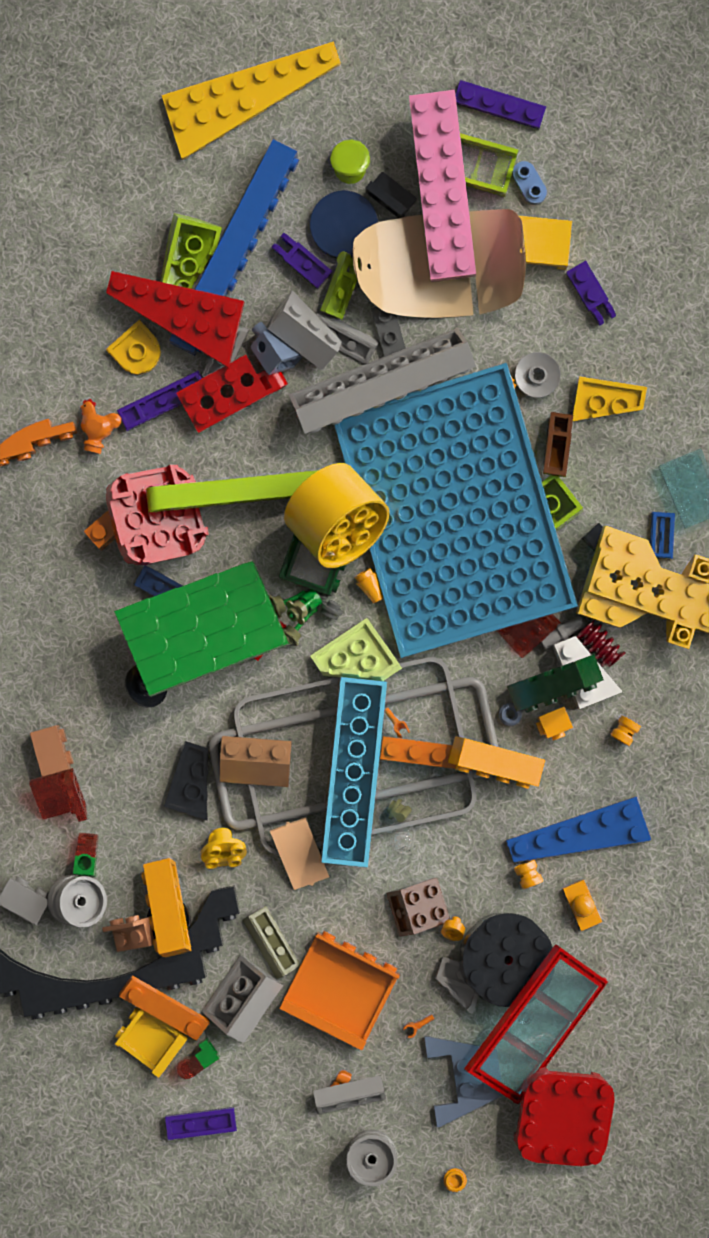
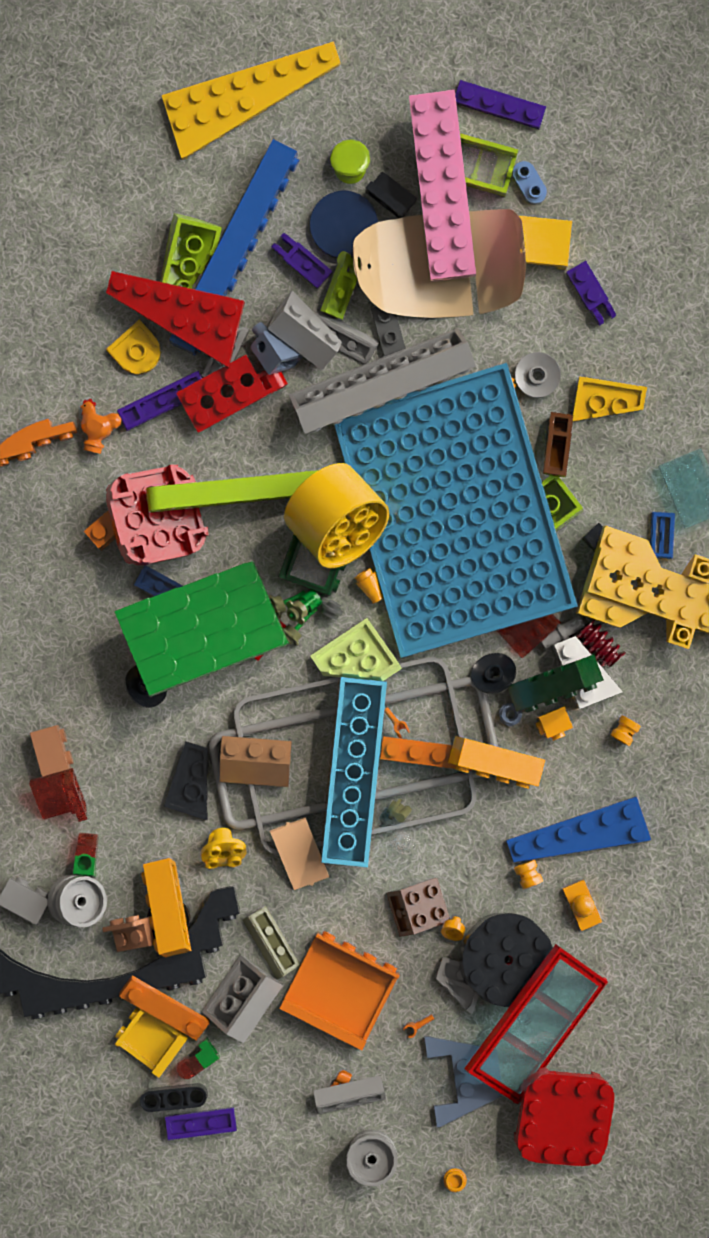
(163, 1102): none -> black beam
(493, 665): none -> black dish

